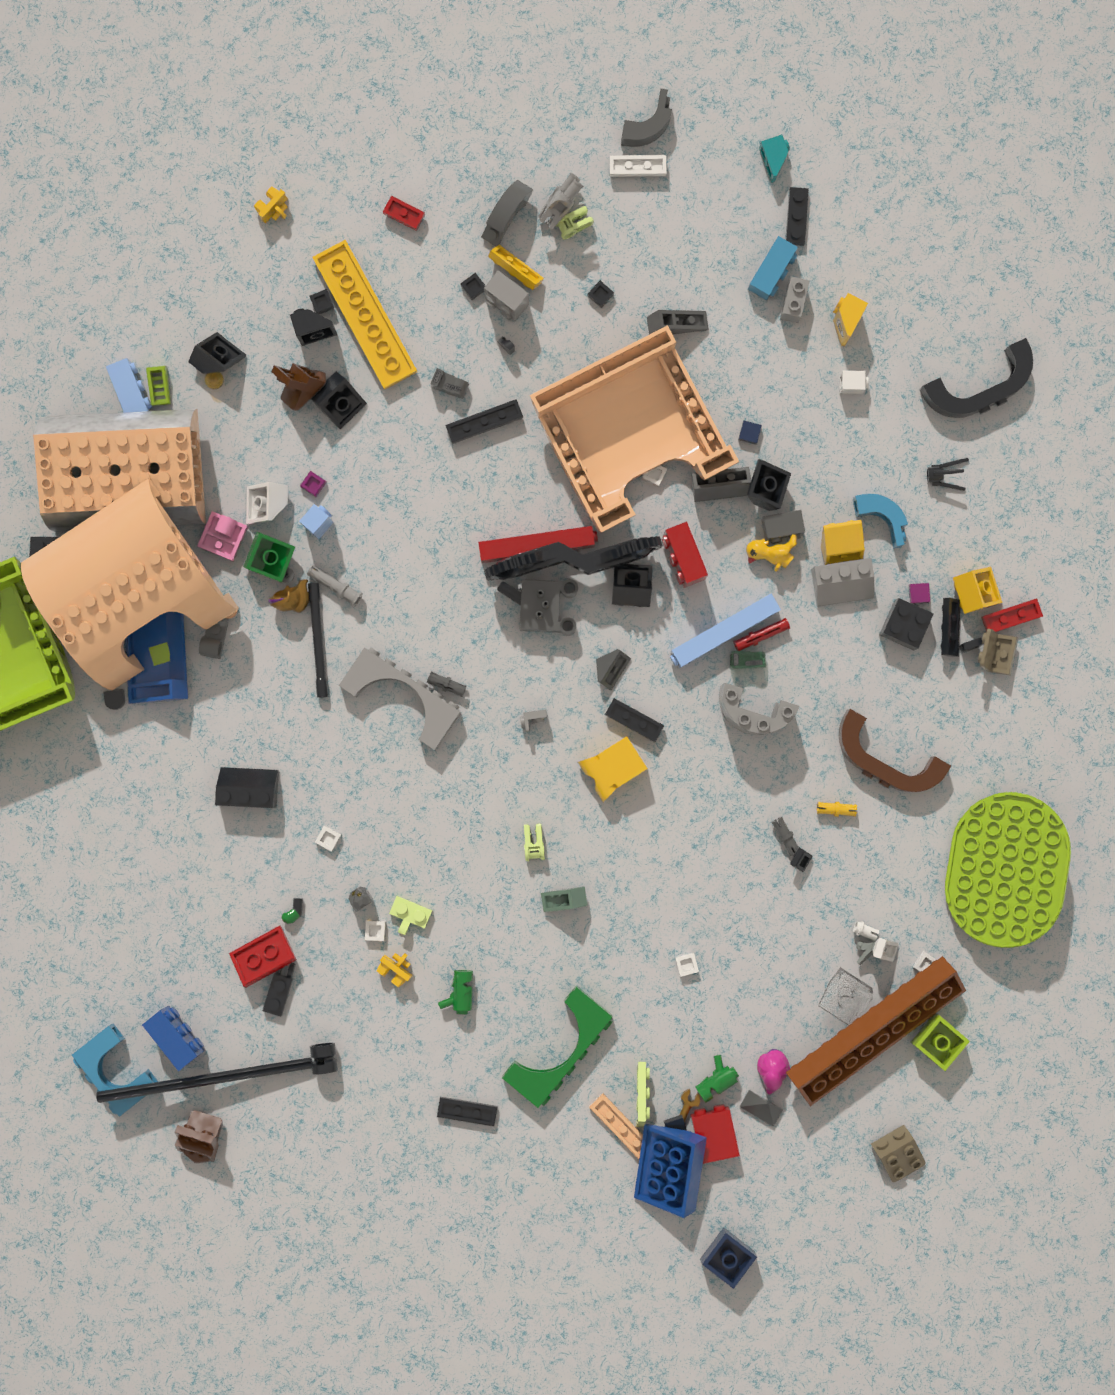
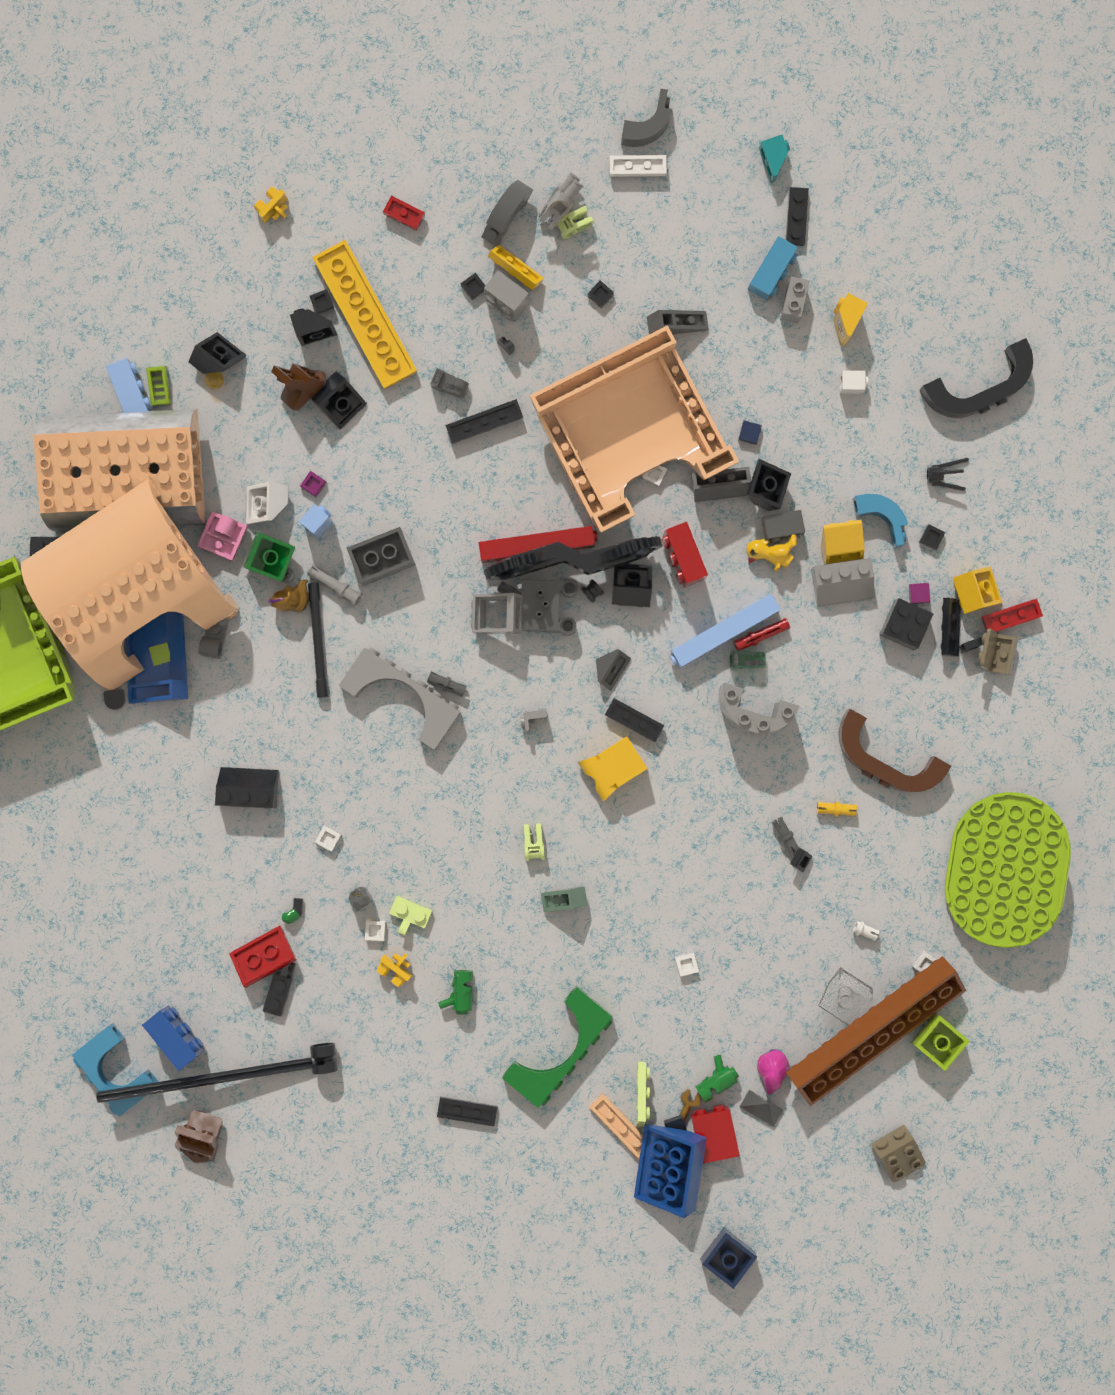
(381, 556): none -> dark grey brick
(514, 613): none -> light grey window
(592, 590): none -> black wheel
(881, 949): white piece -> none
(932, 537): none -> black tile

